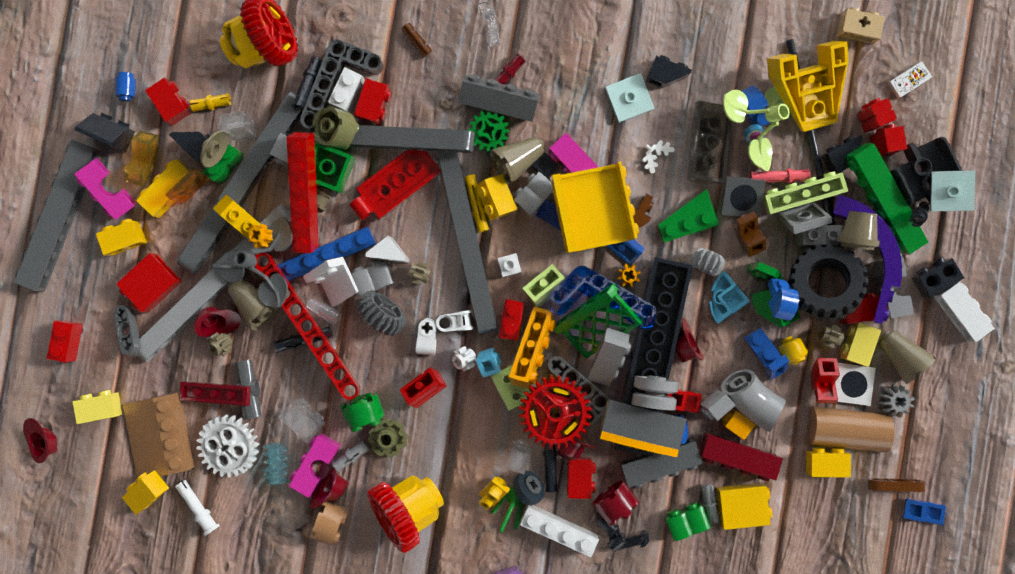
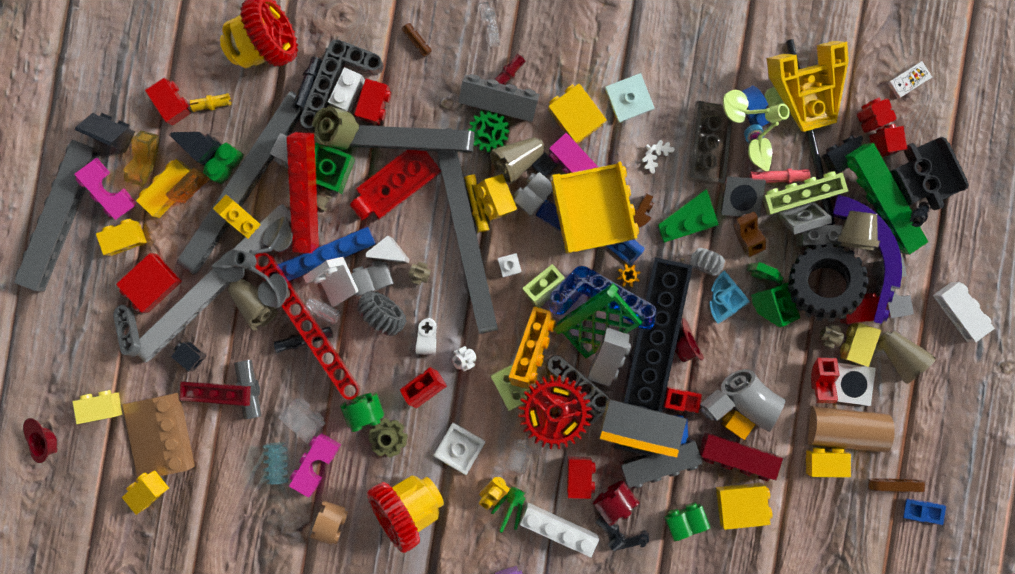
(64, 341): red brick -> none
(125, 86): blue brick -> none
(188, 355): none -> black brick
(201, 515): white pin -> none
(214, 148): dark tan dish -> none
(214, 320): dark red piece -> none
(215, 454): white gear -> none
(220, 344): dark tan gear -> none
(237, 125): clear brick -> none
(260, 236): light orange gear -> none
(329, 489): dark red piece -> none
(351, 455): light grey pin -> none
(456, 321): white piece -> none
(459, 448): none -> white tile
(491, 362): medium azure brick -> none
(511, 320): red brick -> none
(528, 488): black wheel -> none
(550, 468): black pin -> none
(573, 451): dark red piece -> none
(576, 113): none -> yellow brick
(654, 394): light grey wheel -> none
(665, 72): black slope -> none
(710, 503): light grey axle -> none
(767, 354): blue bracket -> none
(784, 300): blue brick -> none
(793, 350): yellow head -> none
(867, 31): tan brick -> none
(903, 400): light grey gear -> none
(939, 281): black brick -> none
(952, 191): light aqua plate -> none

